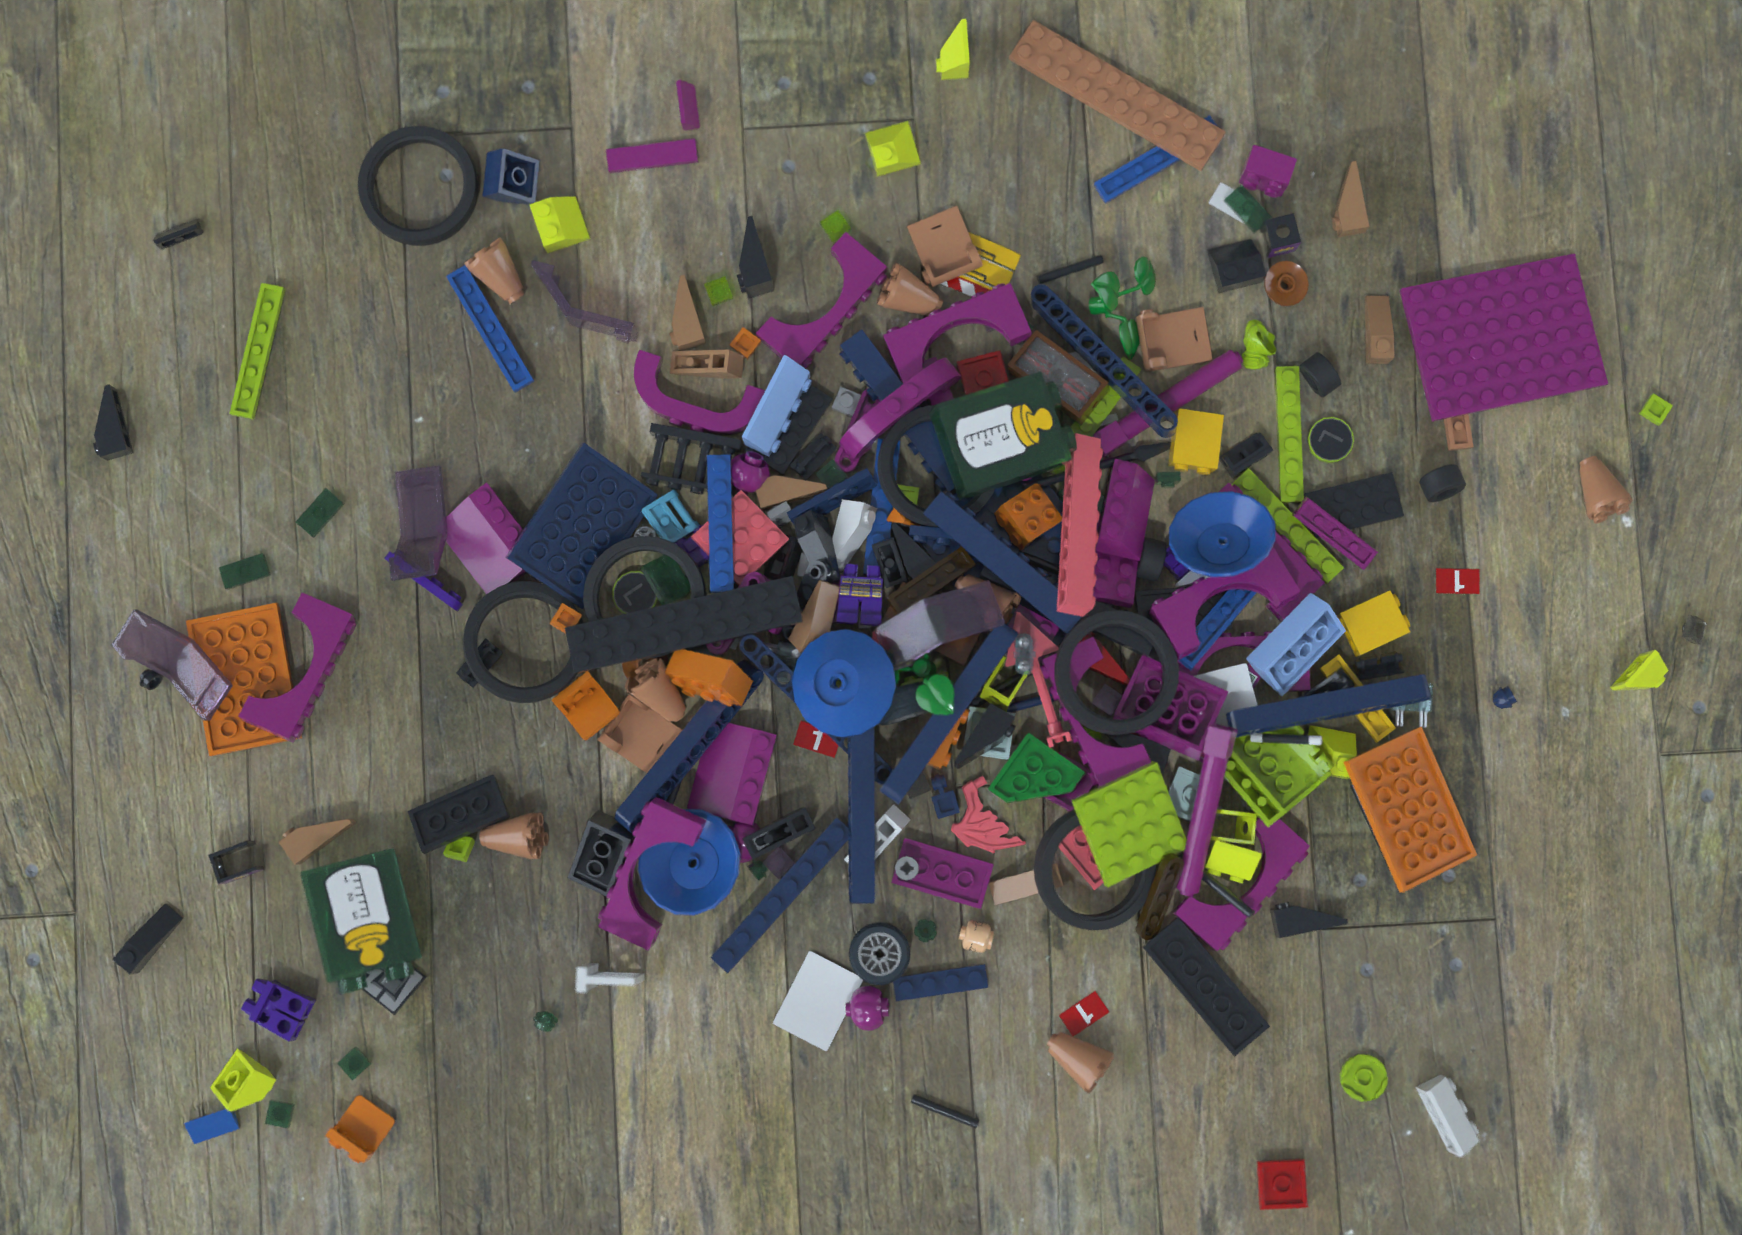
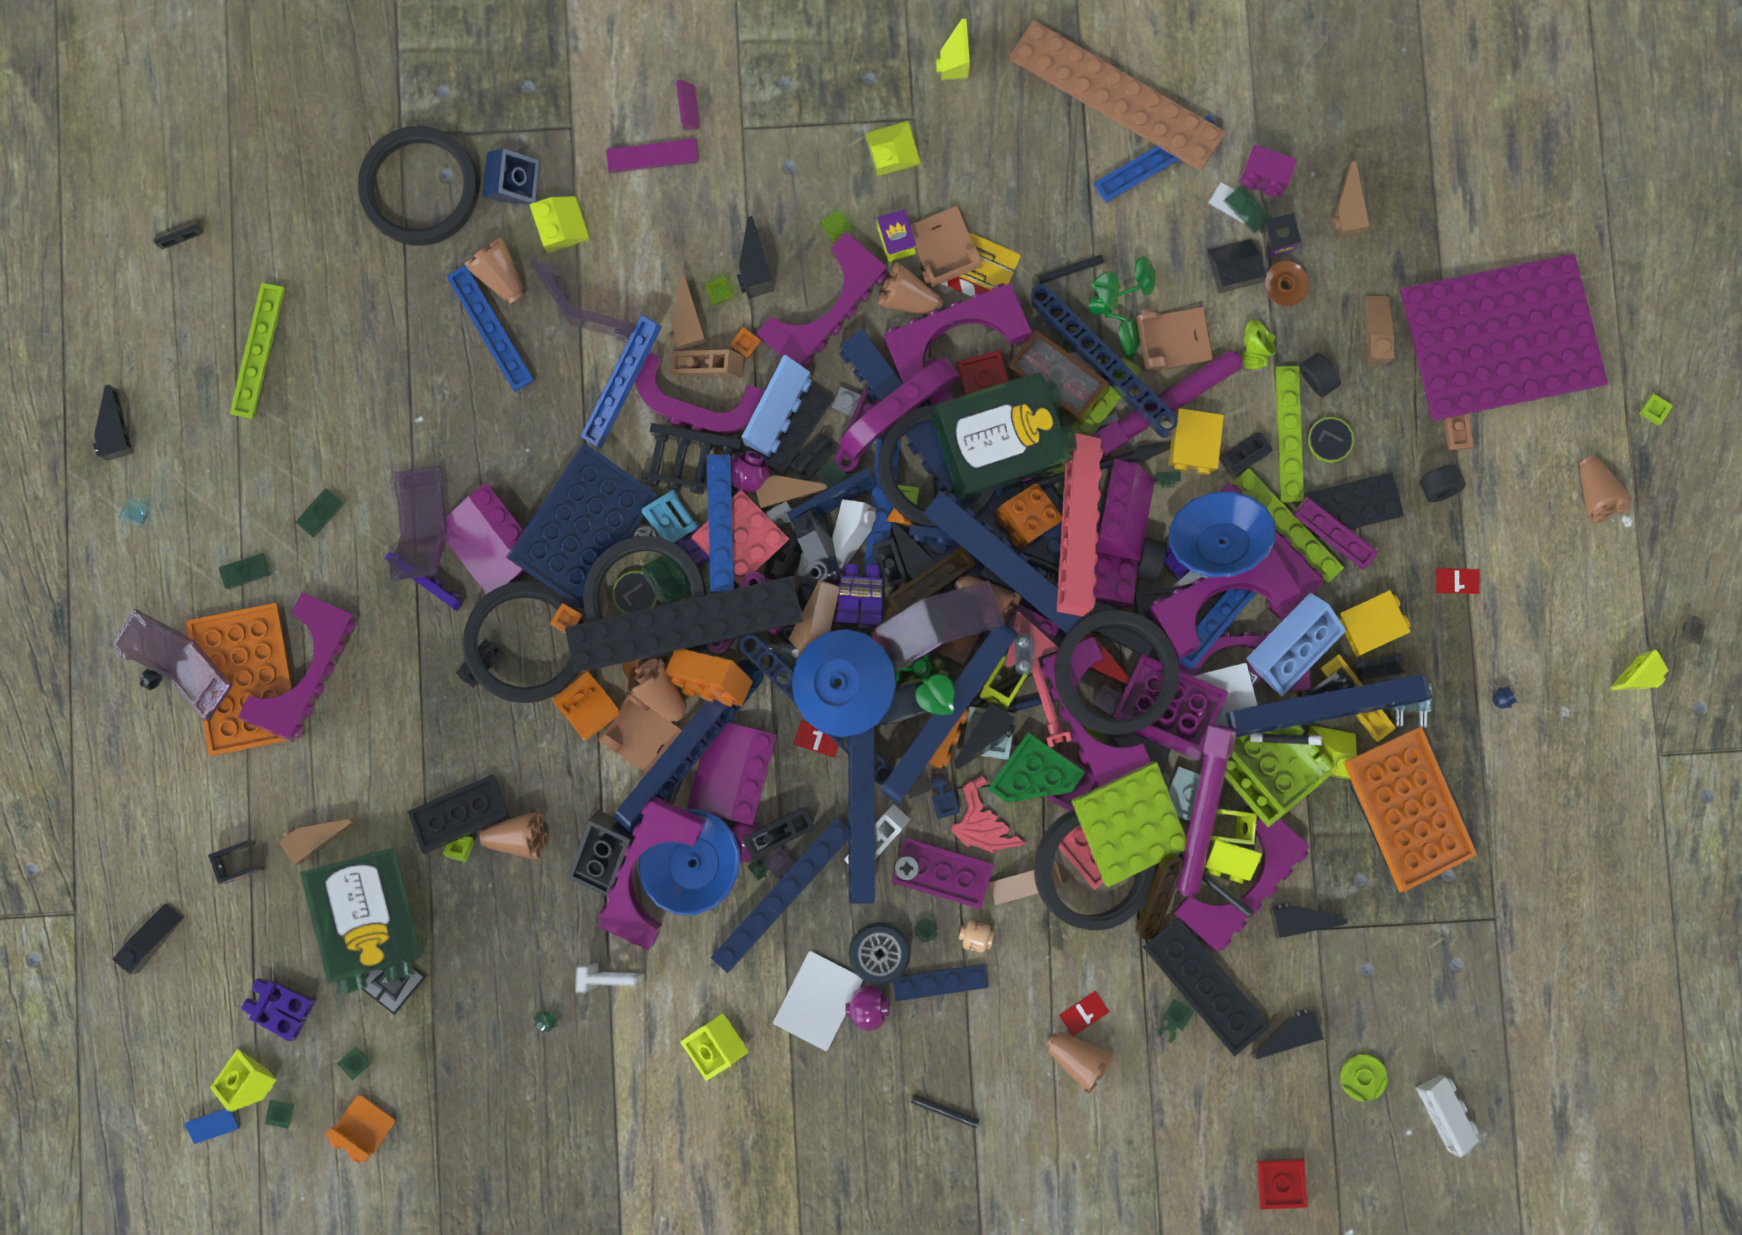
(134, 513): none -> clear light blue plate
(621, 381): none -> blue plate
(714, 1046): none -> neon yellow slope
(896, 235): none -> dark purple piece
(1177, 1016): none -> clear green plate
(1292, 1033): none -> black slope

